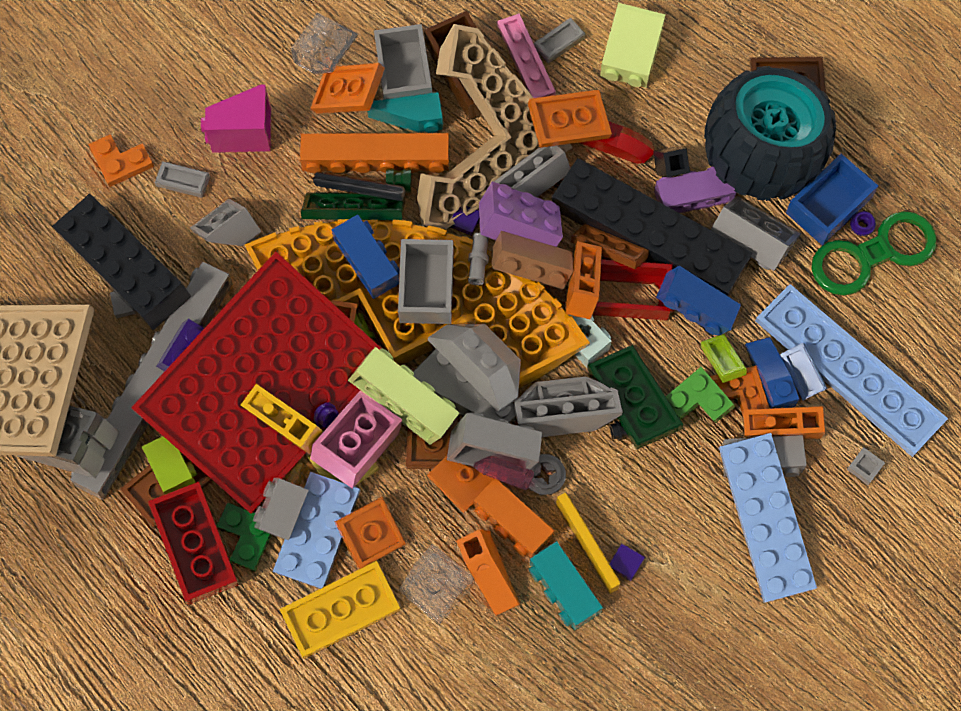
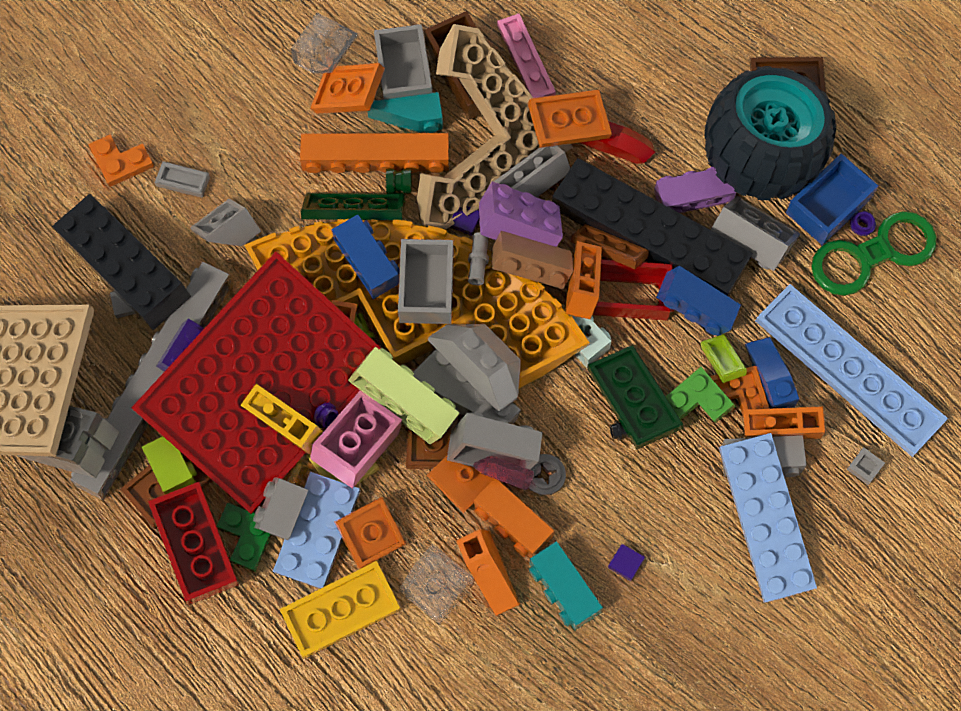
(239, 122): dark pink slope -> none
(359, 186): black axle -> none
(559, 40): light grey tile -> none
(567, 406): light grey wedge -> none
(588, 543): yellow tile -> none
(632, 45): yellowish green slope -> none
(671, 161): black brick -> none
(803, 371): tile -> none

